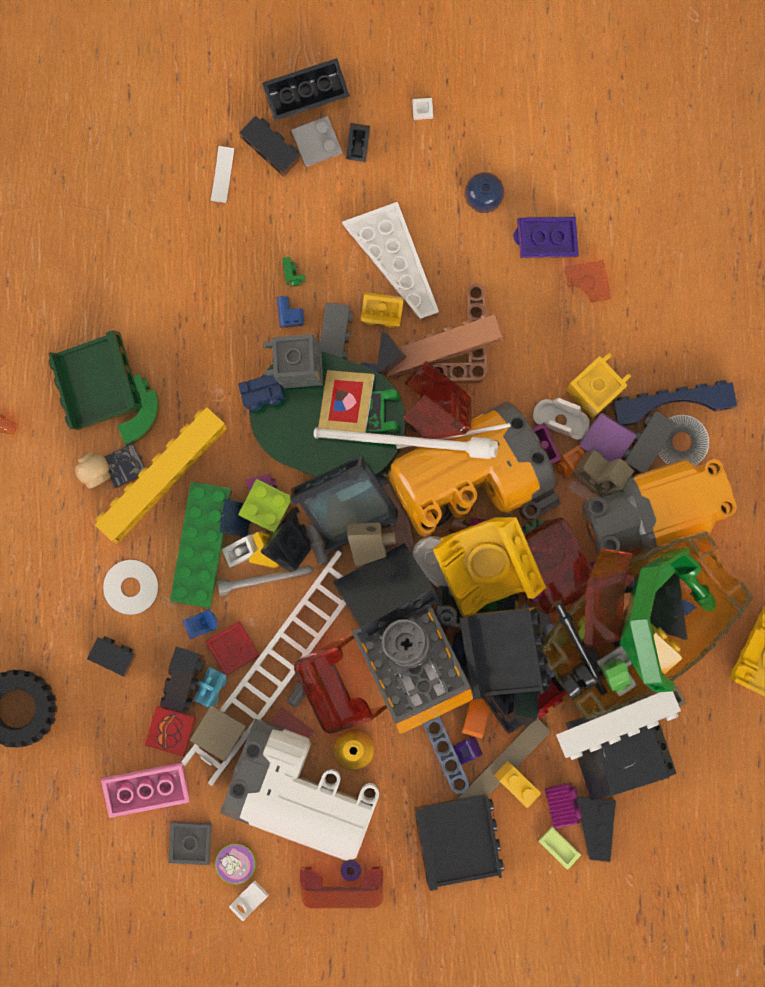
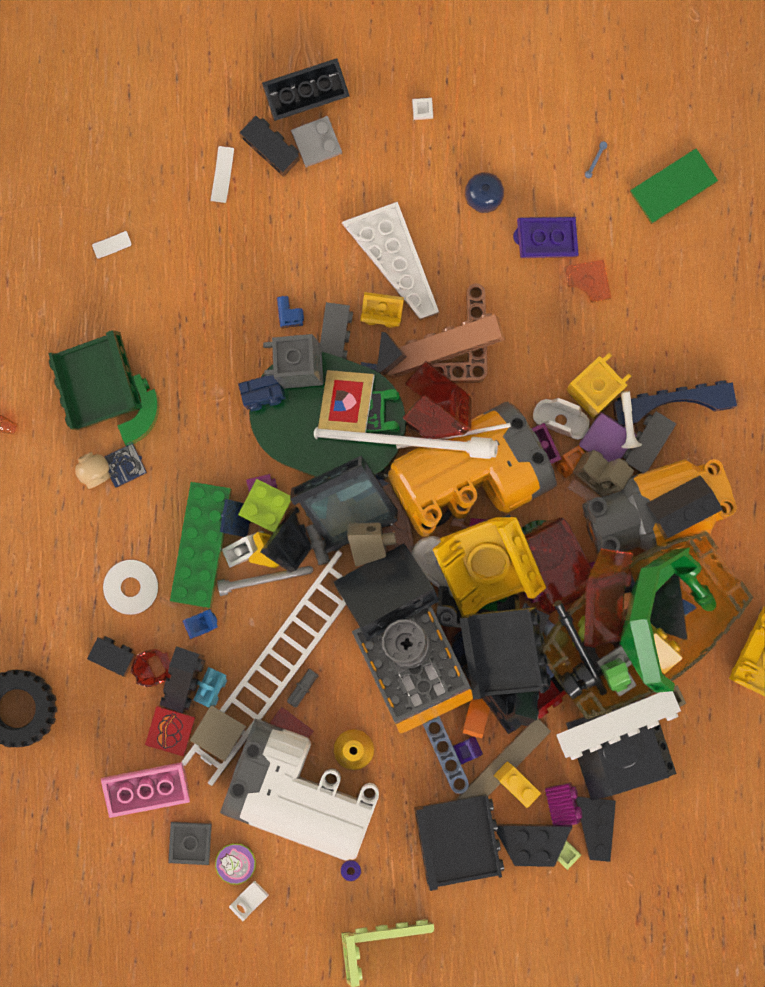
(111, 245): none -> white sticker
(143, 671): none -> clear red helmet
(161, 475): yellow brick -> none
(232, 648): red tile -> none
(289, 270): green bracket -> none
(316, 896): clear red windscreen -> none
(327, 691): clear red windscreen -> none
(352, 953): none -> yellowish green bracket
(358, 142): black slope -> none
(533, 843): none -> black wing
(541, 505): dark grey piece -> none
(603, 145): none -> sand blue hinge
(631, 441): none -> white piece
(673, 186): none -> green tile
(683, 507): none -> black slope
(699, 437): sticker -> none

